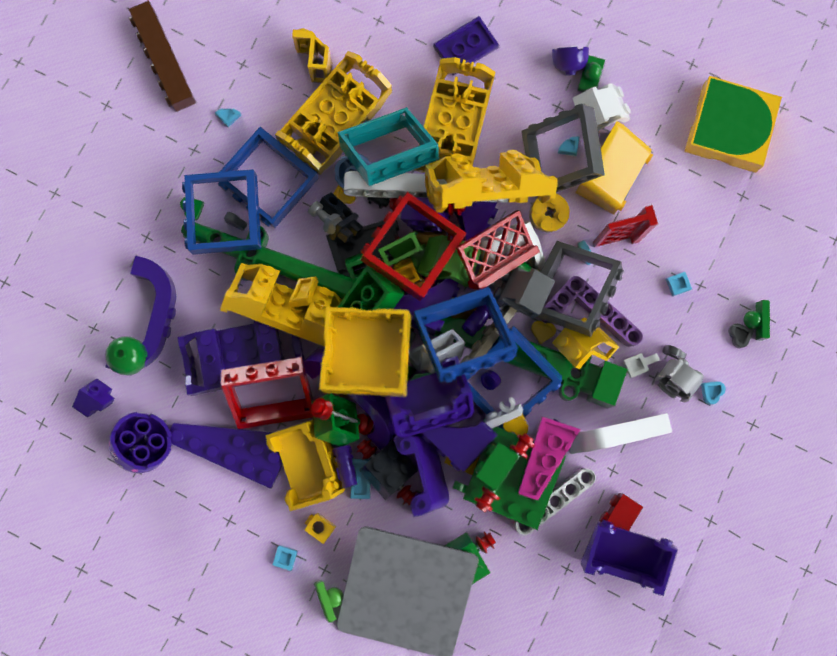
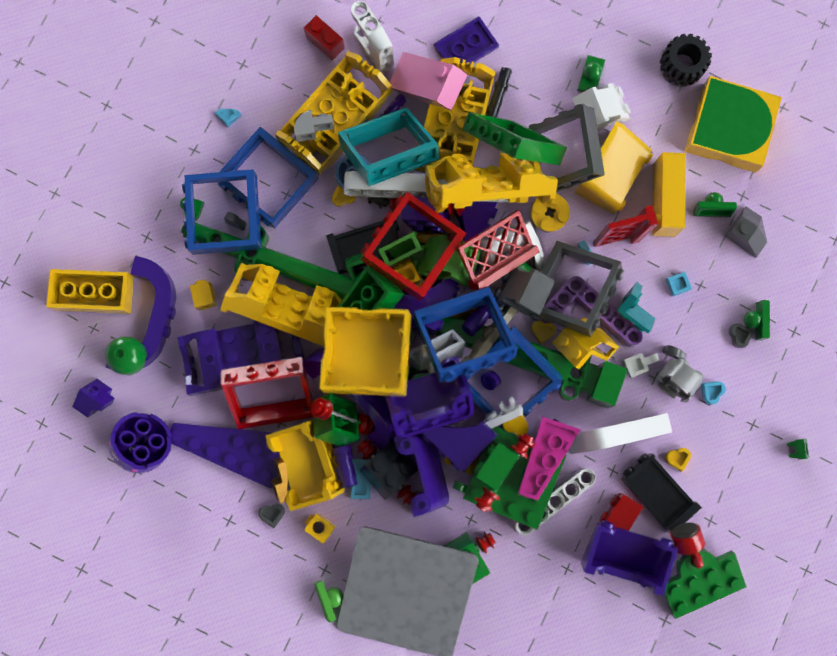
(90, 291): none -> yellow brick
(162, 56): reddish brown brick -> none
(203, 295): none -> yellow brick
(272, 514): none -> dark grey tile
(280, 483): none -> pearl gold slope
(285, 558): medium azure tile -> none
(303, 292): yellow tile -> none
(307, 125): none -> light grey brick
(308, 43): yellow piece -> none
(324, 38): none -> red brick
(337, 218): black hips -> none
(380, 47): none -> white connector
(395, 105): none -> dark purple axle
(428, 80): none -> bright pink brick
(499, 91): none -> black pin
(505, 133): none -> green window
(569, 146): medium azure tile -> none
(570, 59): dark purple cylinder -> none
(630, 310): none -> teal bracket
(659, 492): none -> black panel
(669, 193): none -> yellow brick
(678, 458): none -> yellow tile
(693, 48): none -> black tyre
(700, 574): none -> green plate
(714, 206): none -> green tile
(748, 232): none -> dark grey slope
(801, 449): none -> green tile

